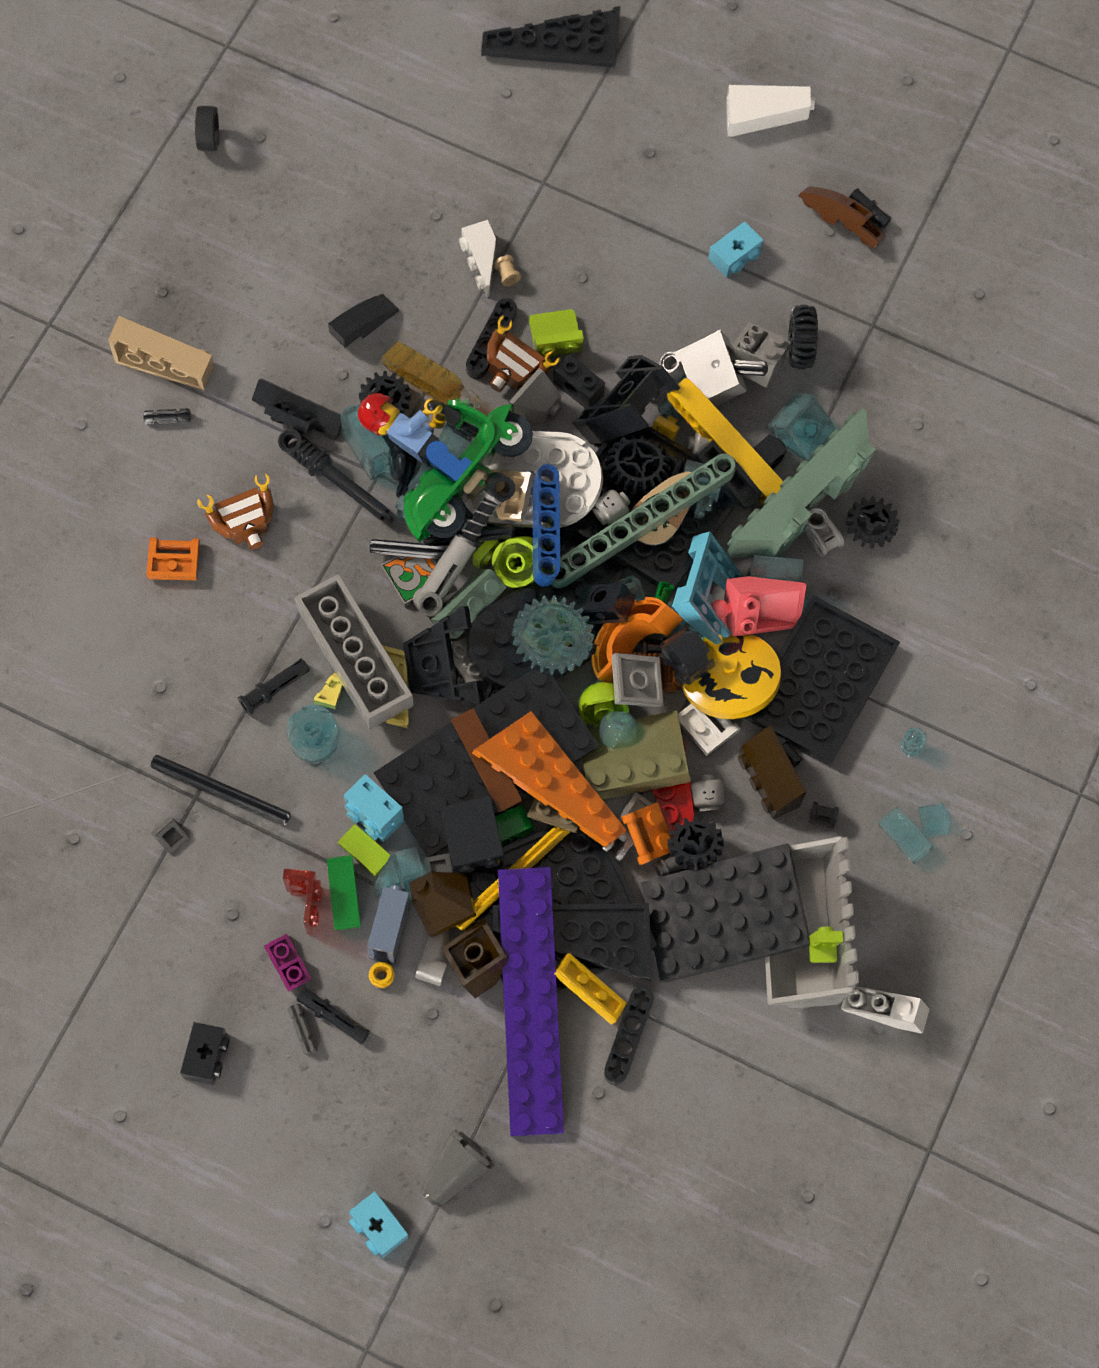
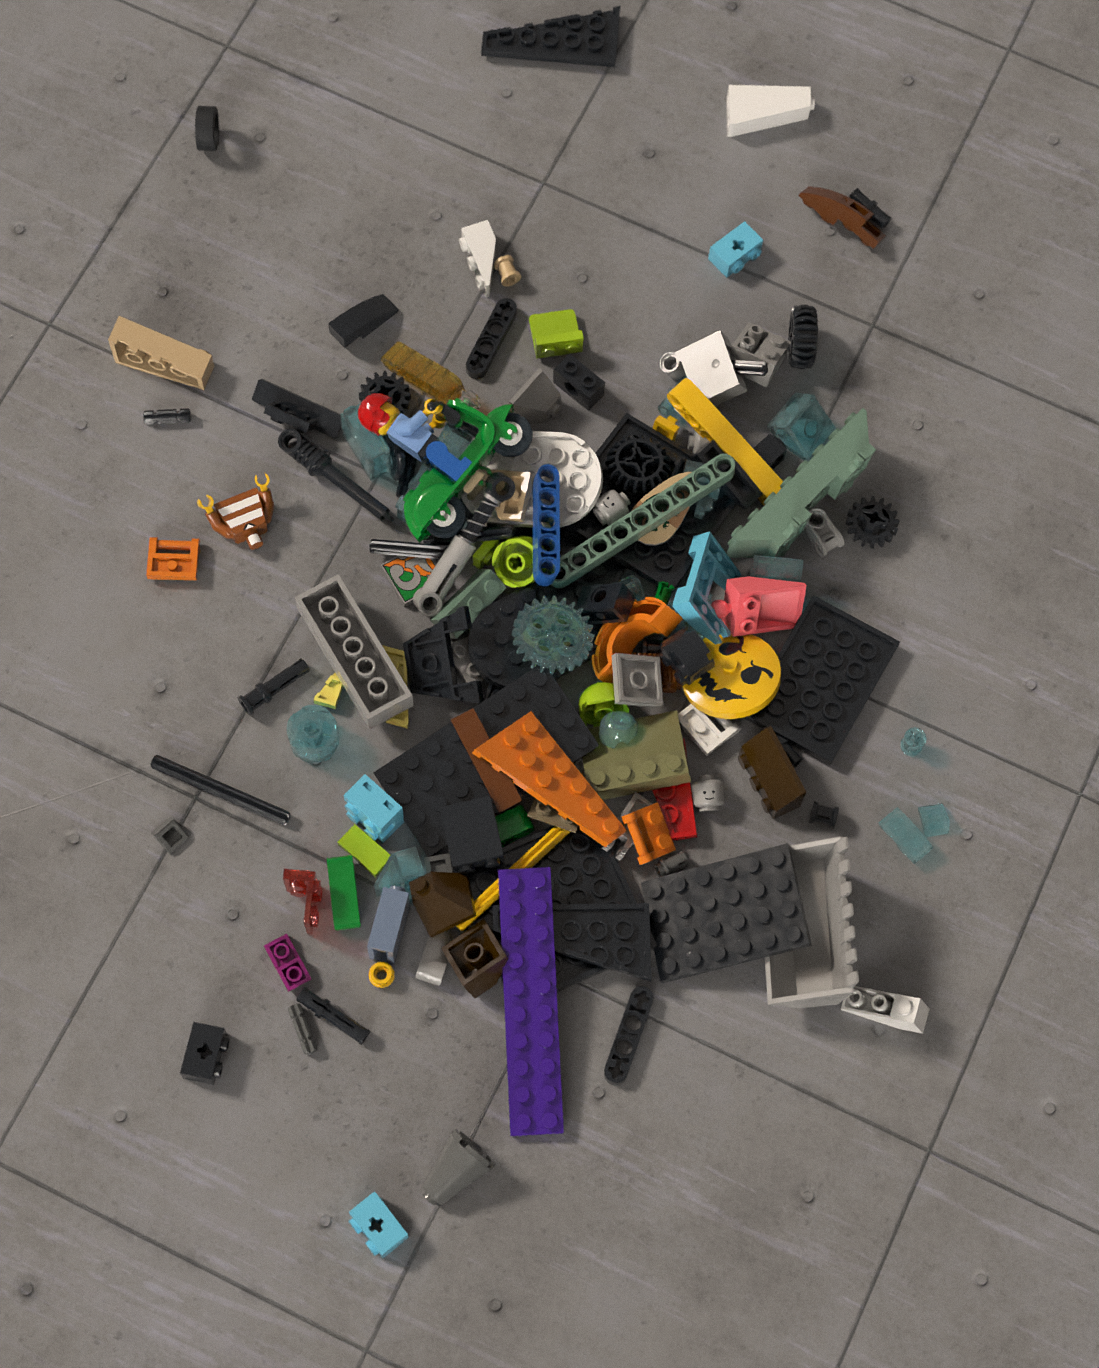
(513, 360): dark orange torso -> none
(590, 988): yellow tile -> none
(624, 405): black wedge -> none
(699, 849): black gear -> none
(823, 945): lime bracket -> none

